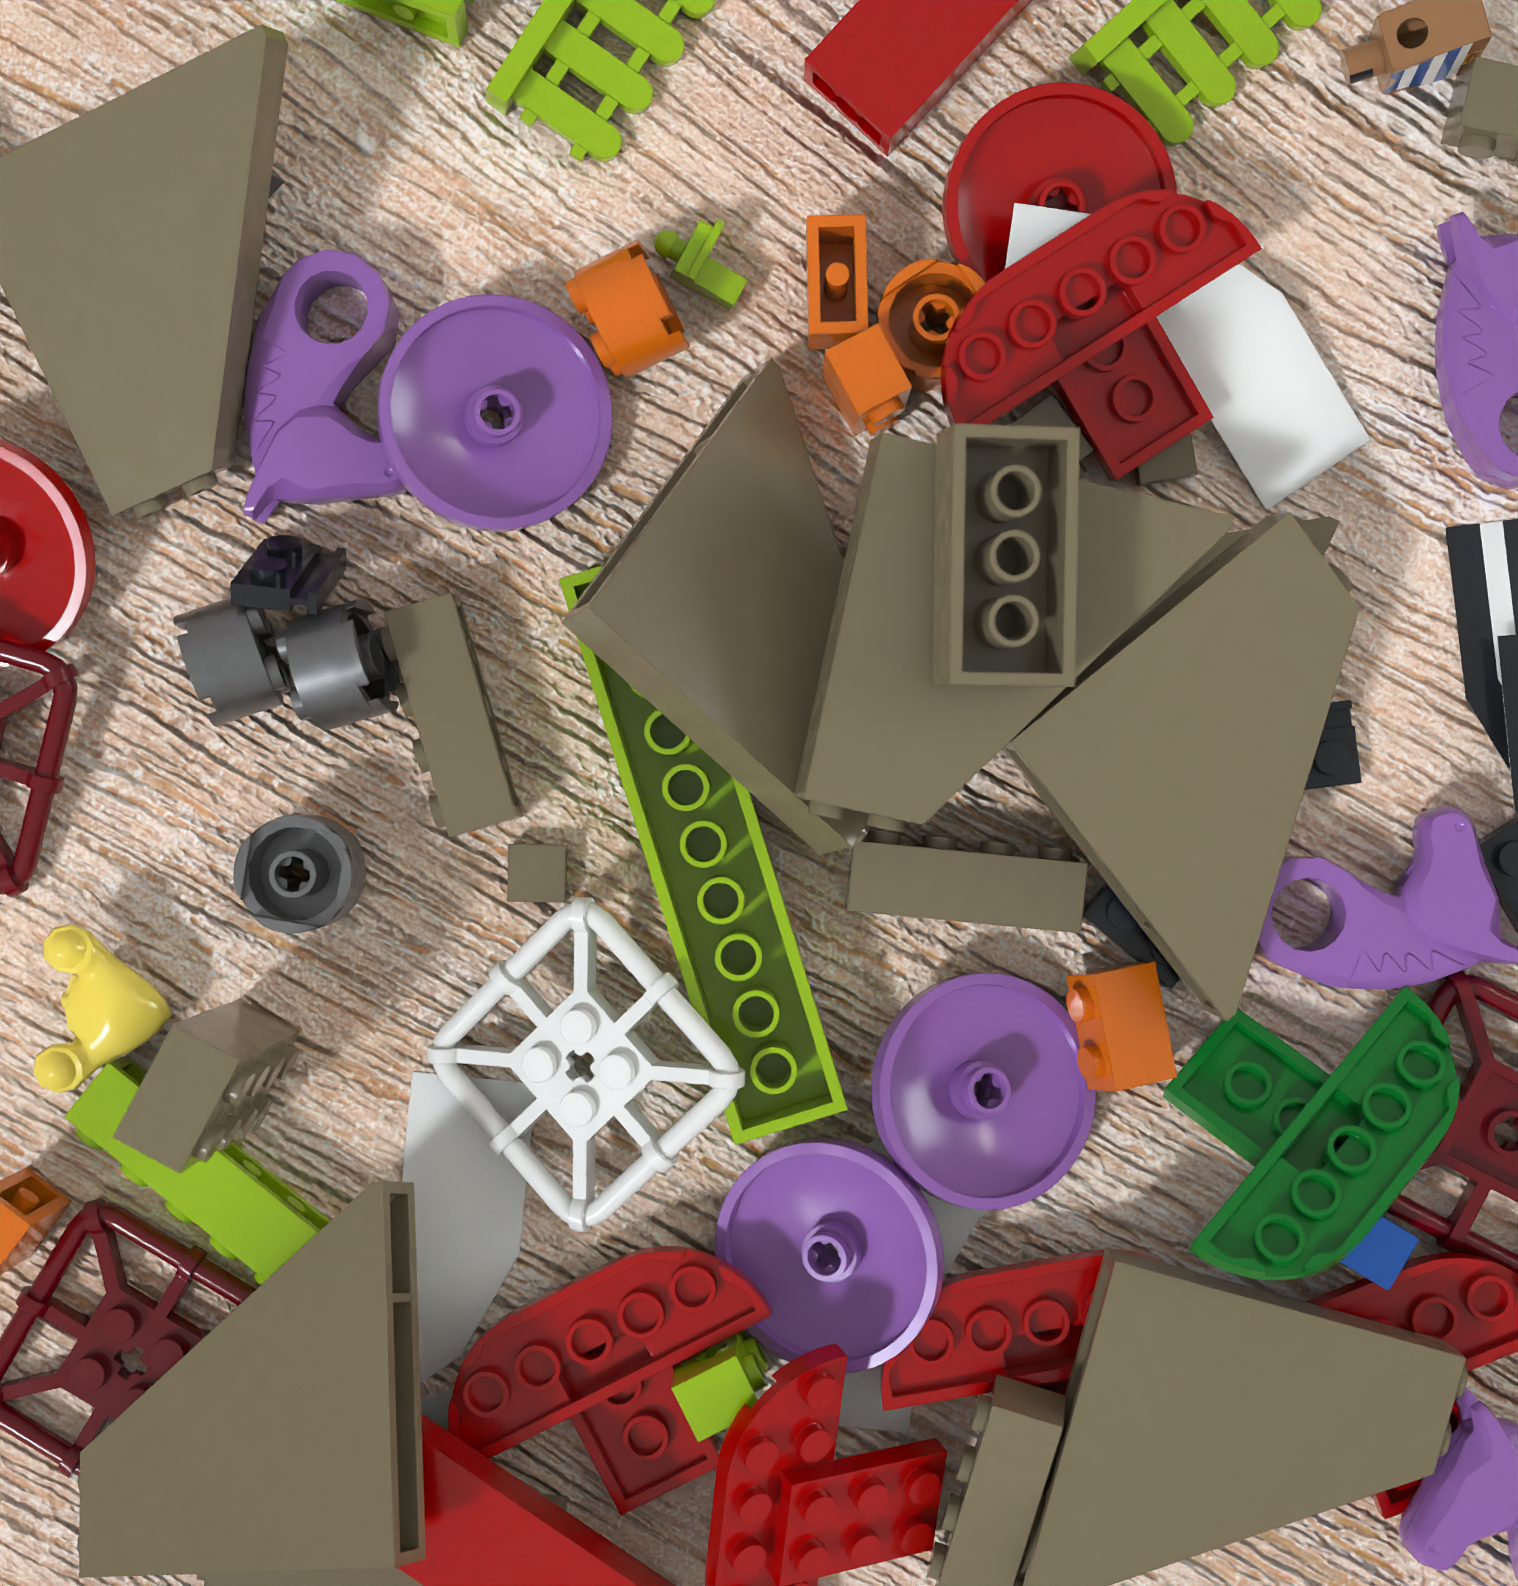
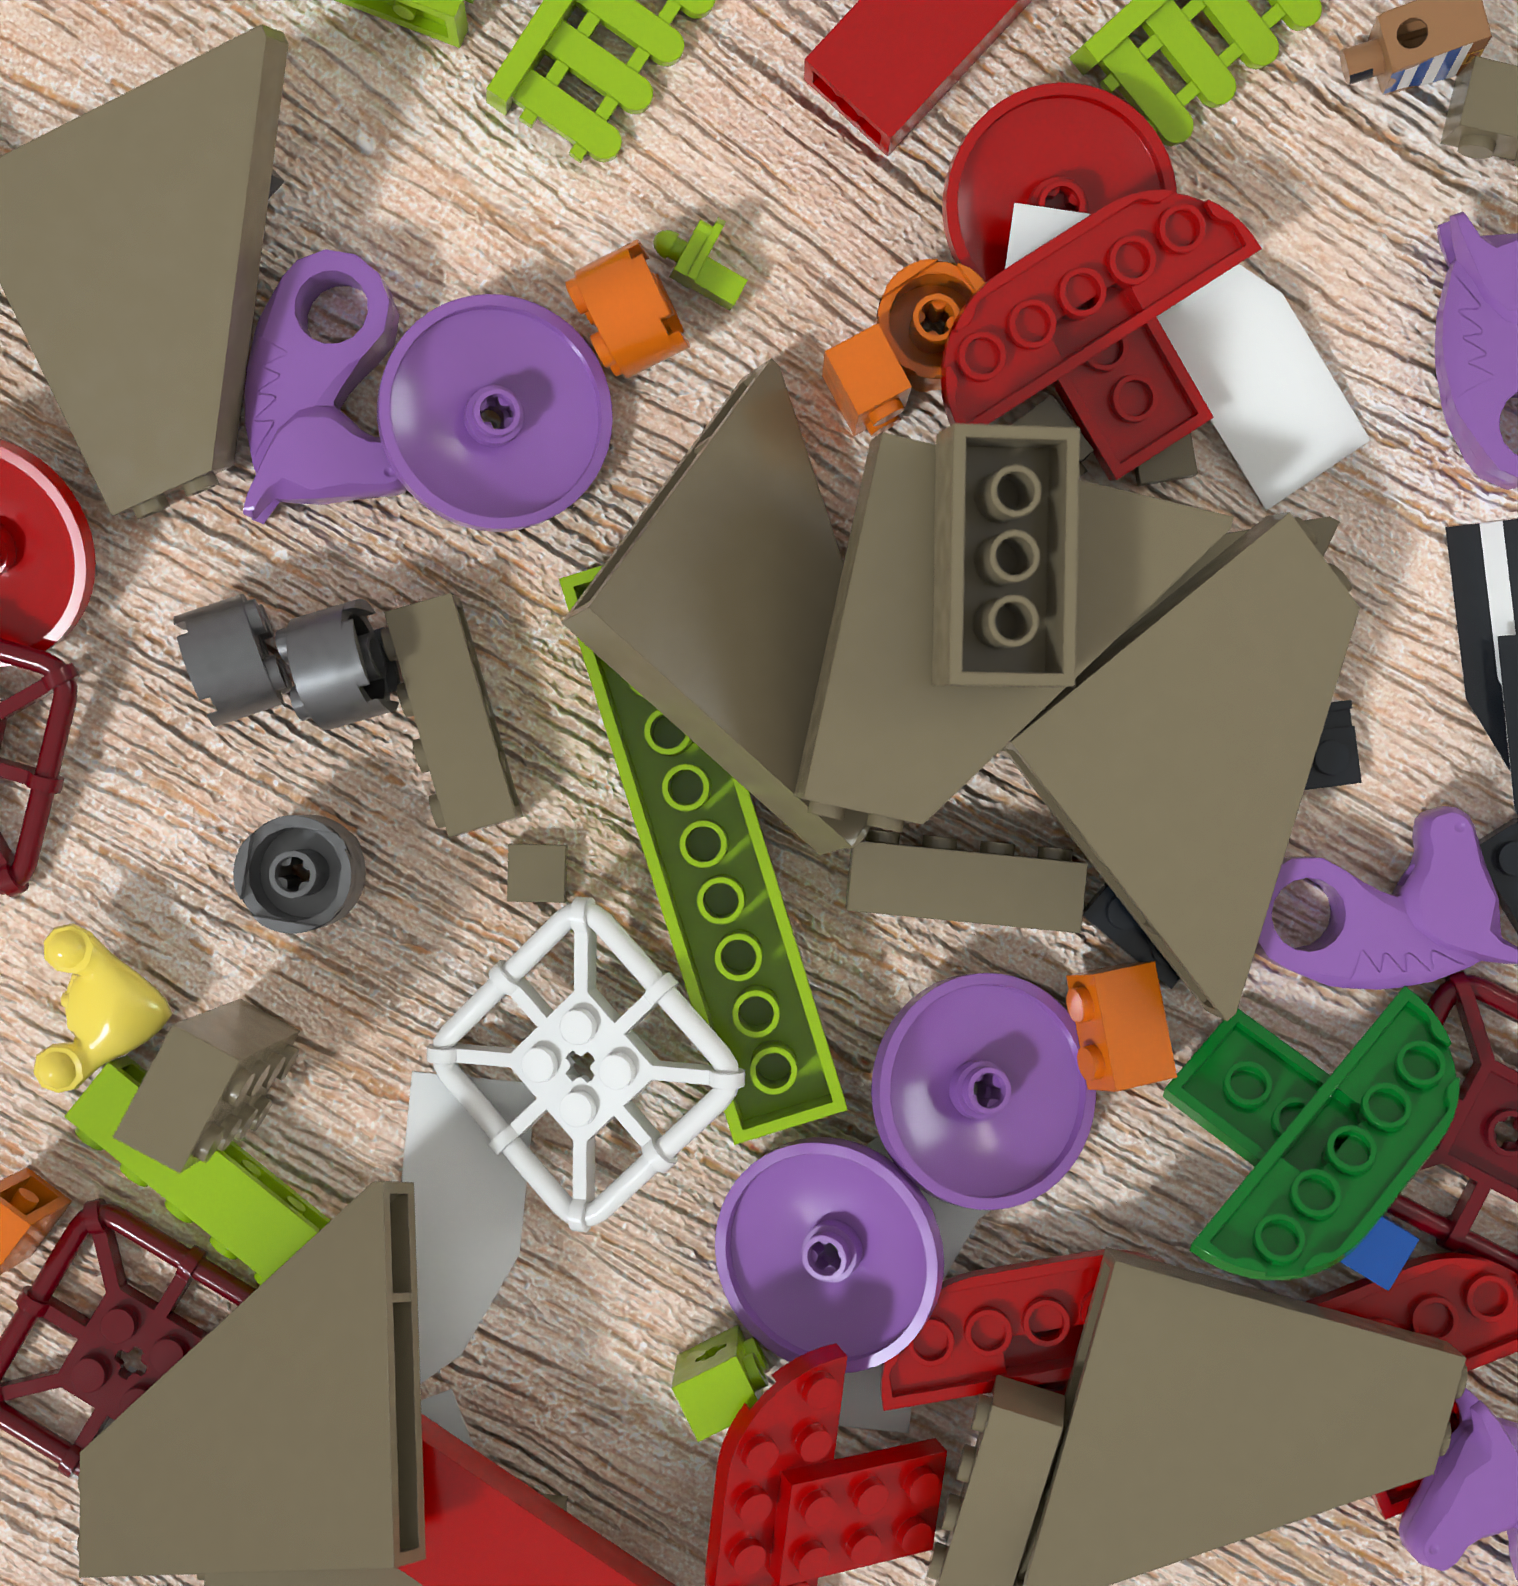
(287, 574): black plate -> none
(608, 1362): red plate -> none
(836, 278): orange brick -> none

